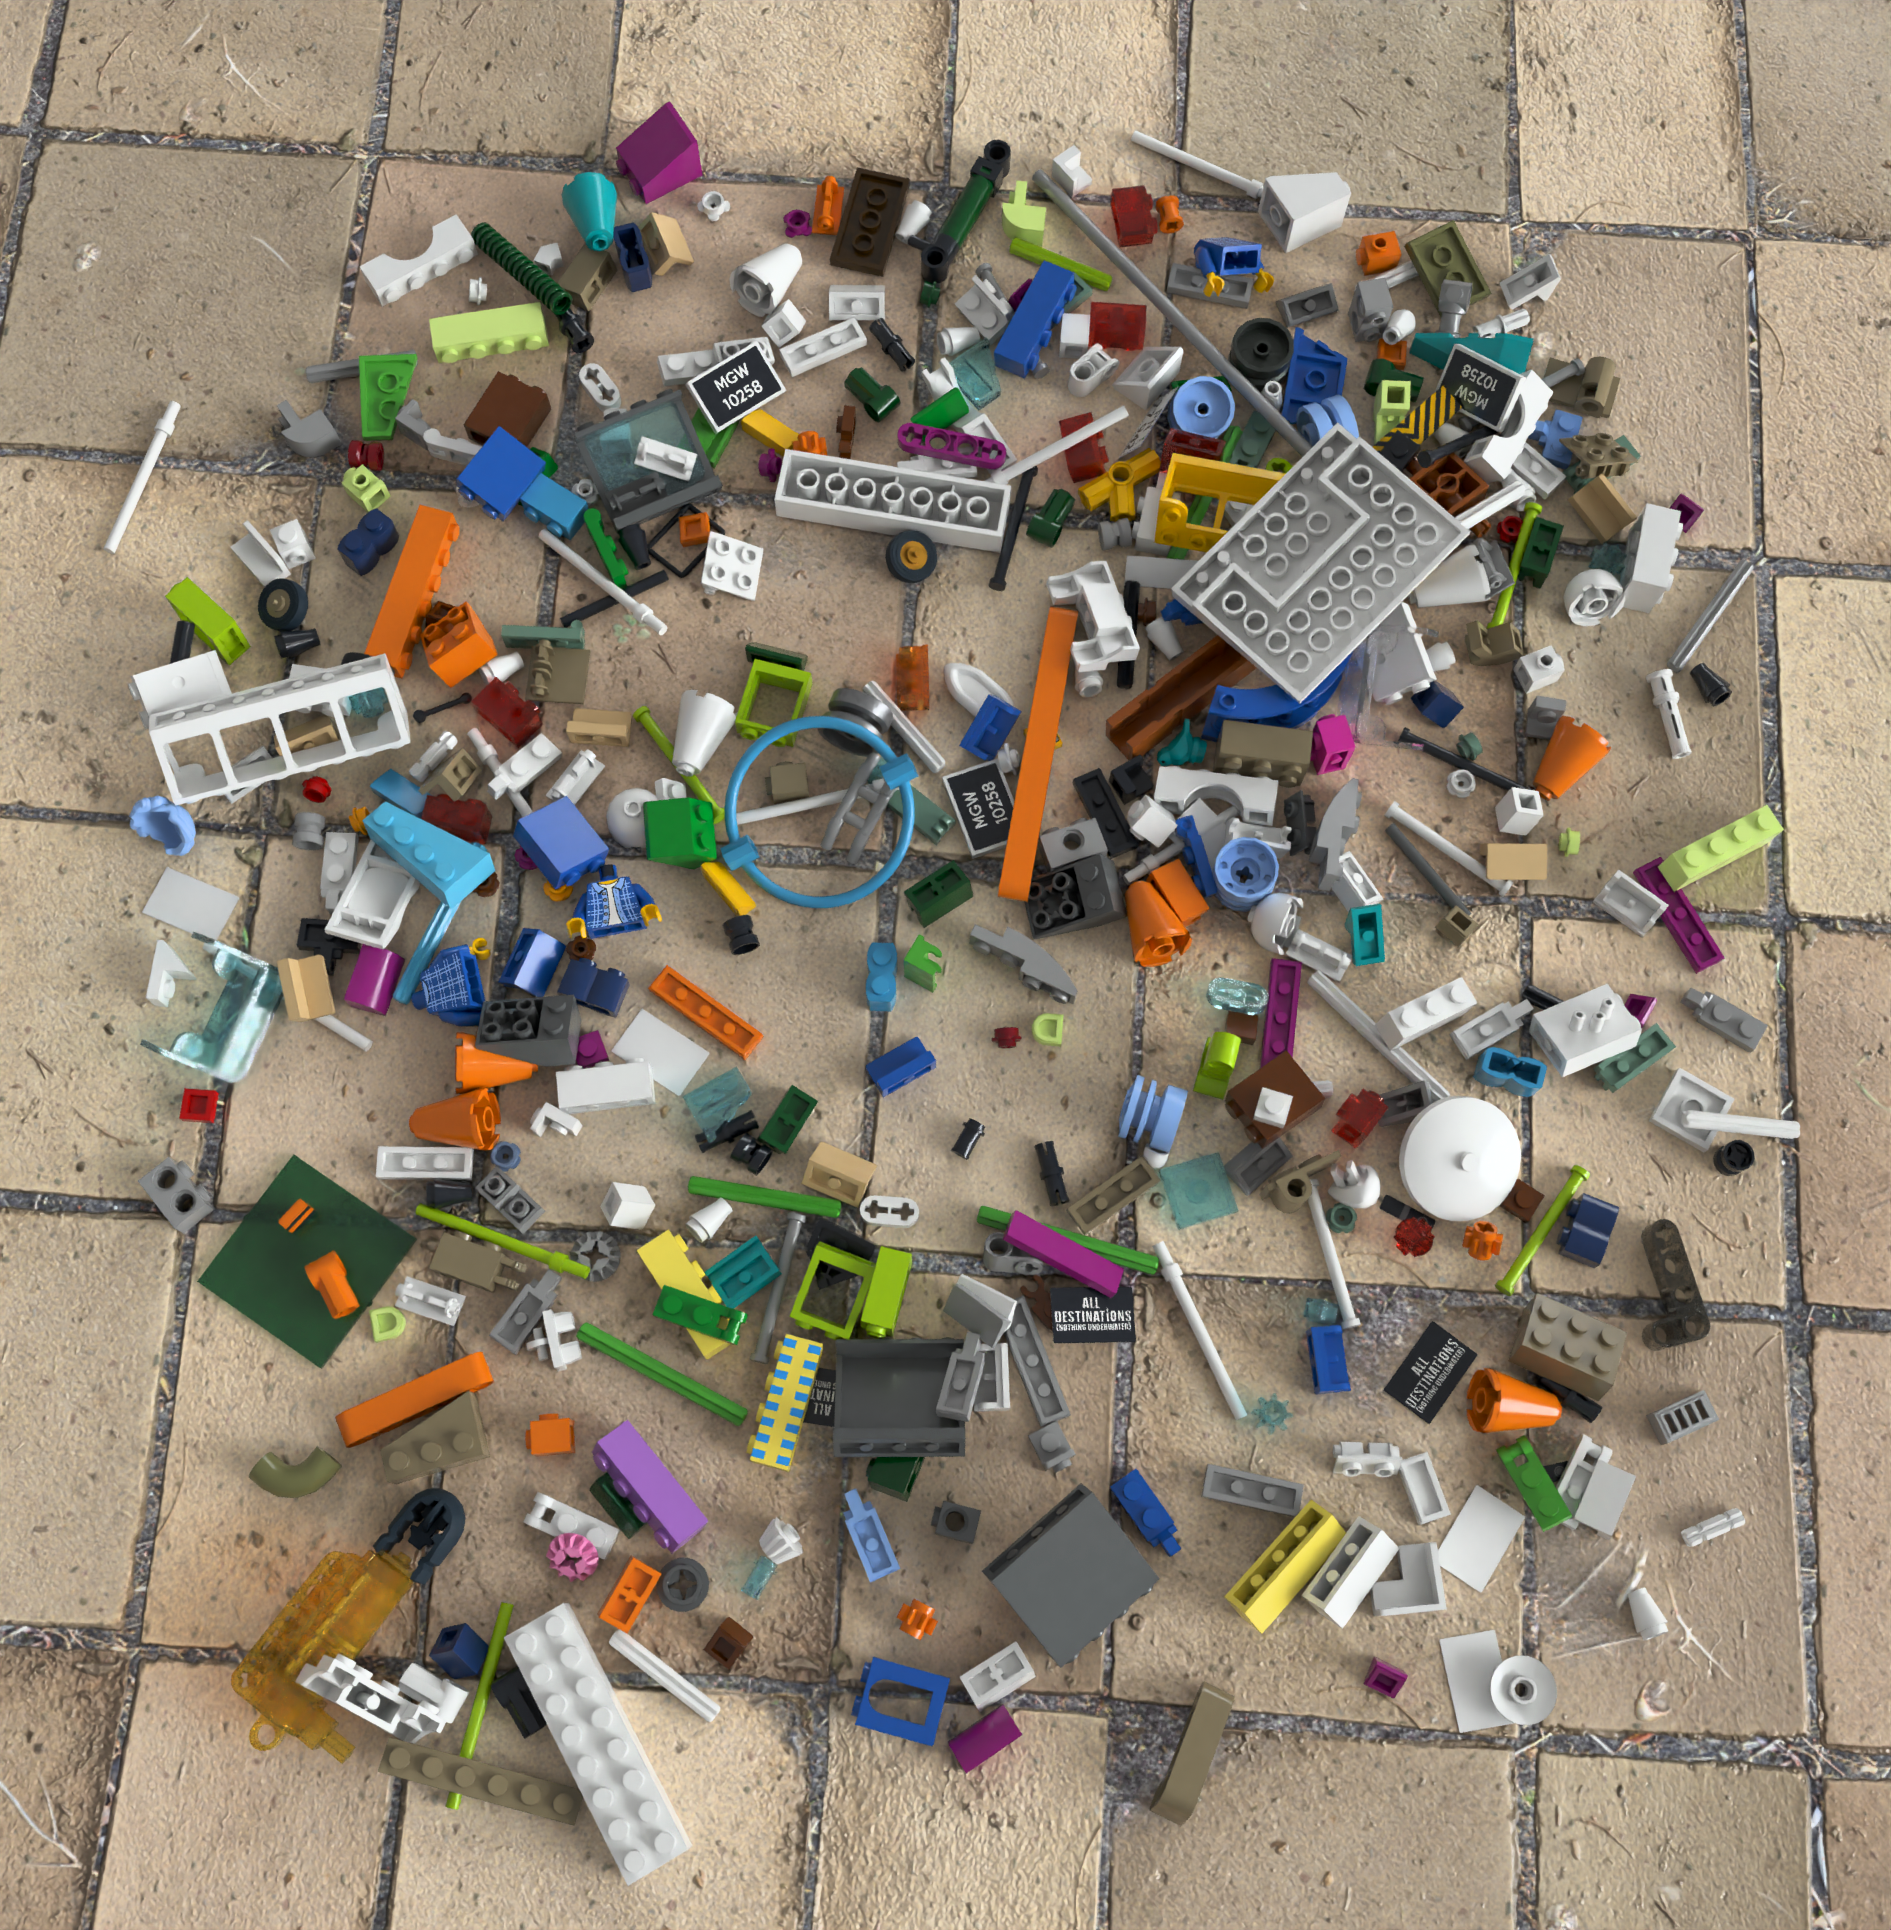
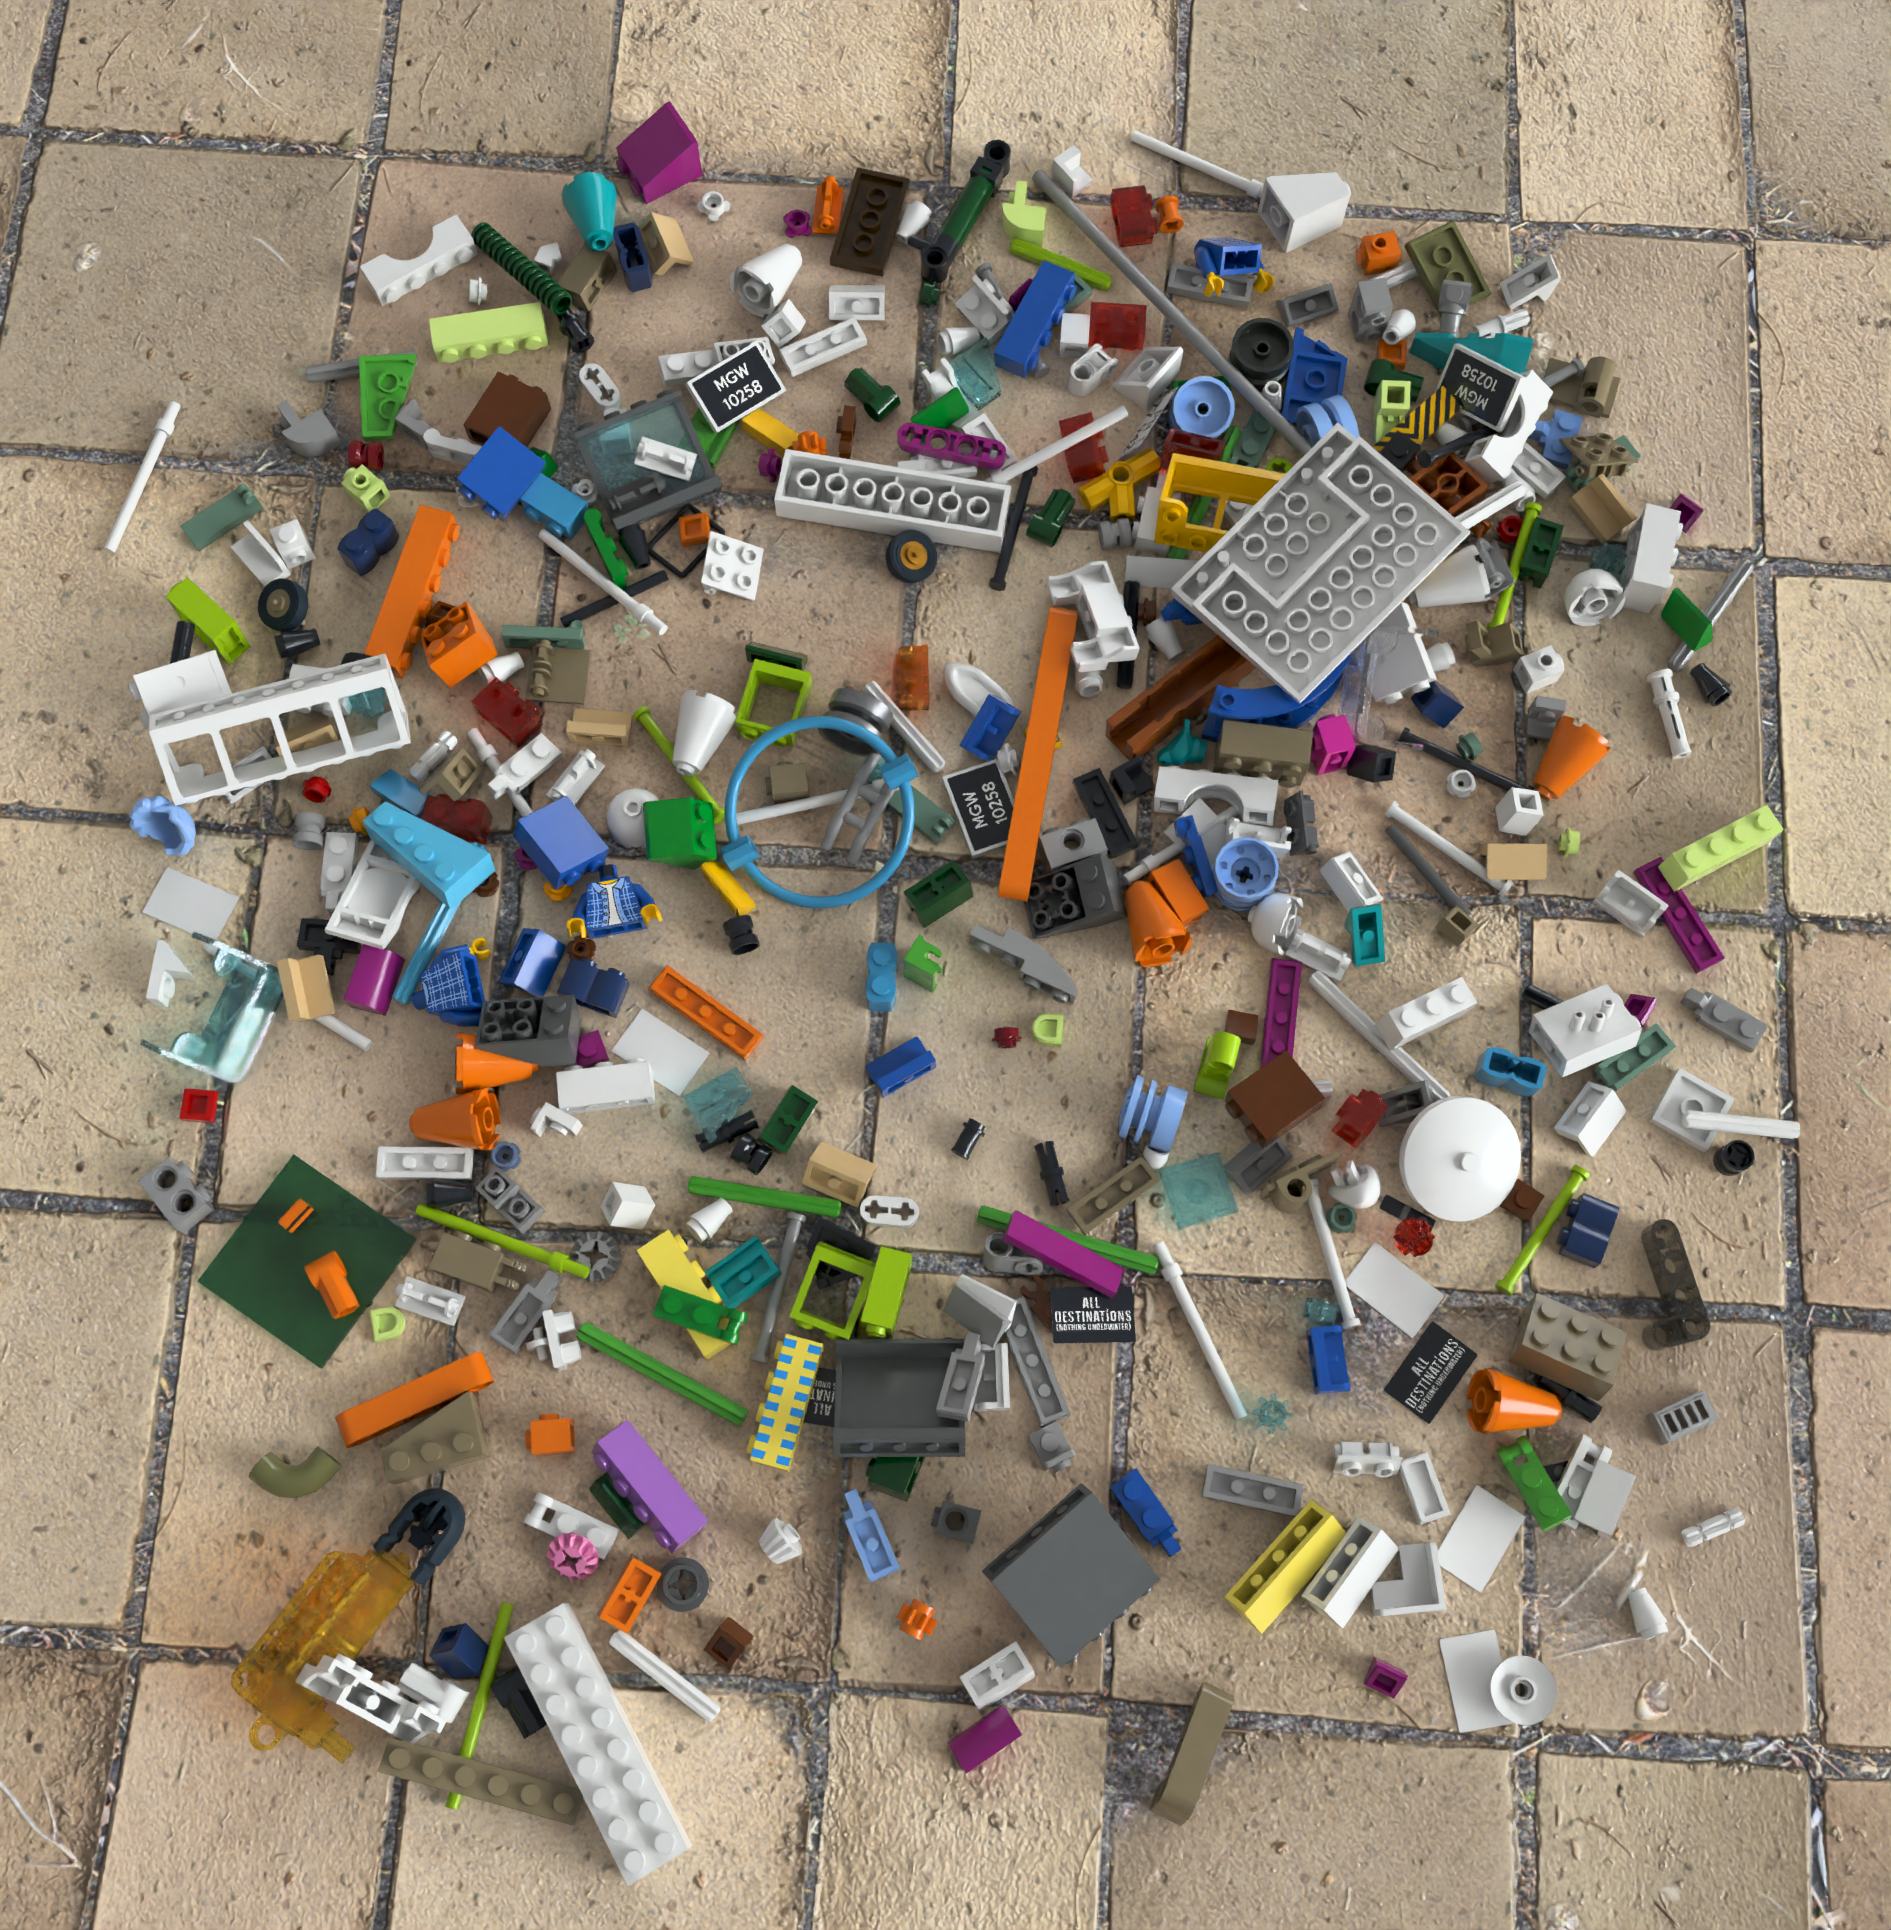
(221, 517): none -> sand green hinge
(420, 716): black hinge -> none
(669, 789): white plate -> none
(759, 1577): clear light blue pin -> none
(871, 1719): blue panel -> none
(892, 344): black pin -> none
(1150, 821): white brick -> none
(1236, 996): clear light blue plate -> none
(1272, 1107): white plate -> none
(1334, 833): light grey slope -> none
(1372, 763): none -> black panel
(1394, 1289): none -> white sticker
(1482, 1240): orange gear -> none
(1490, 1028): white hinge -> none
(1591, 1117): none -> white panel
(1687, 620): none -> green slope

